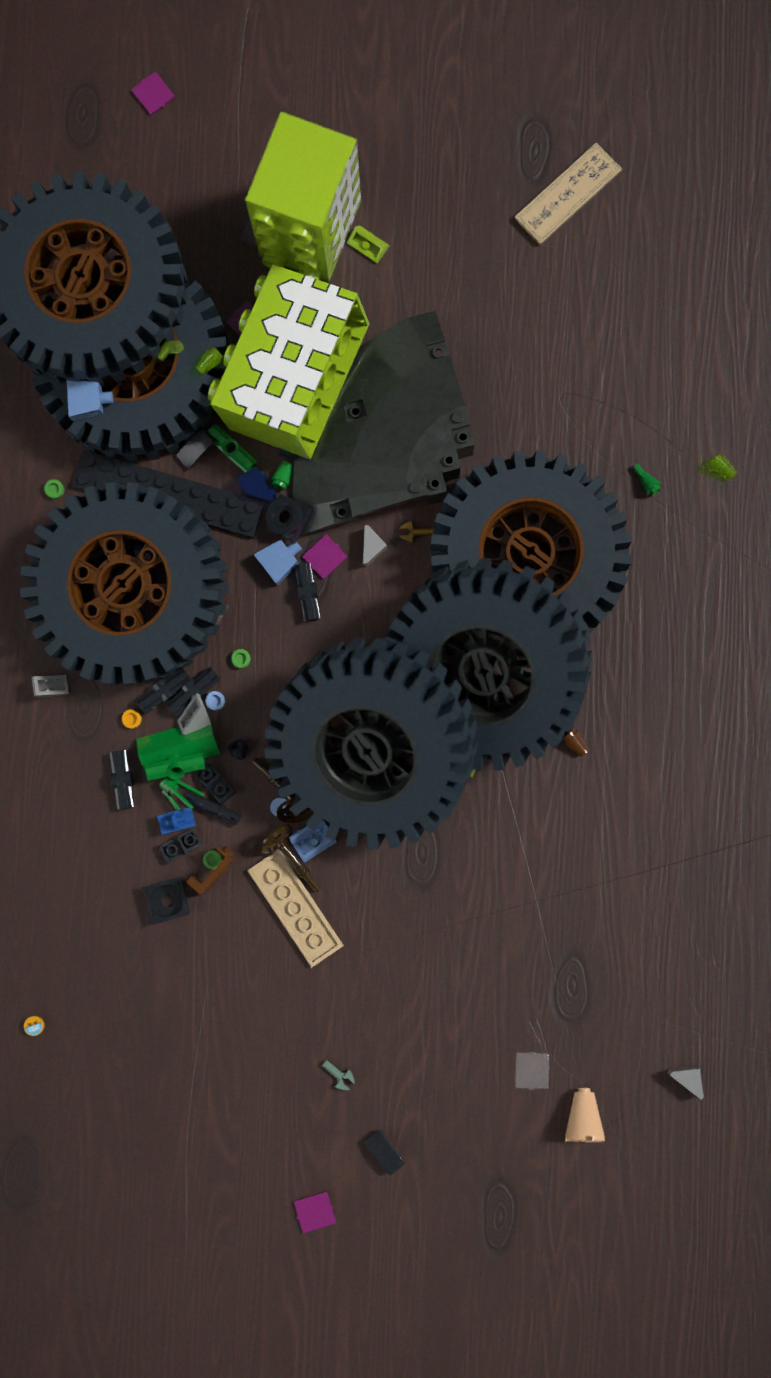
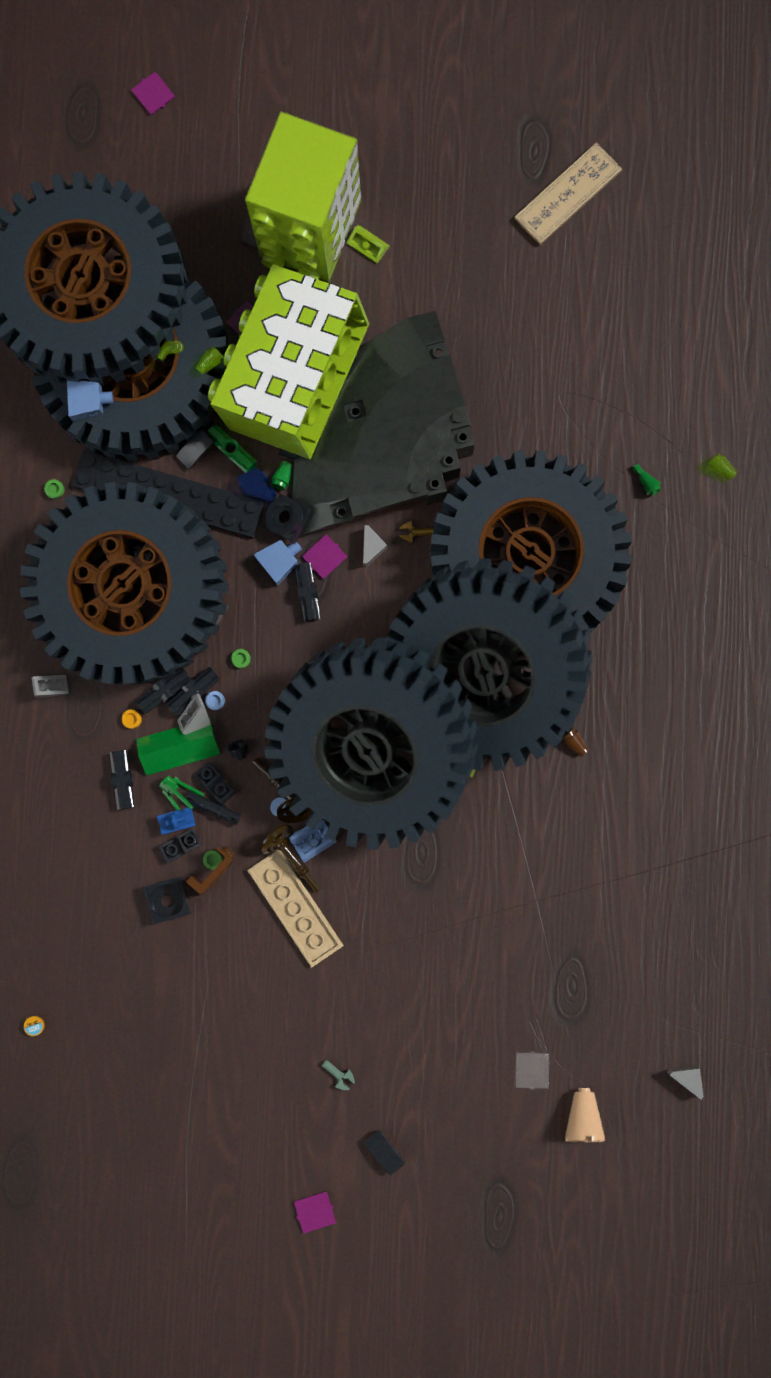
(175, 766): green piece -> none

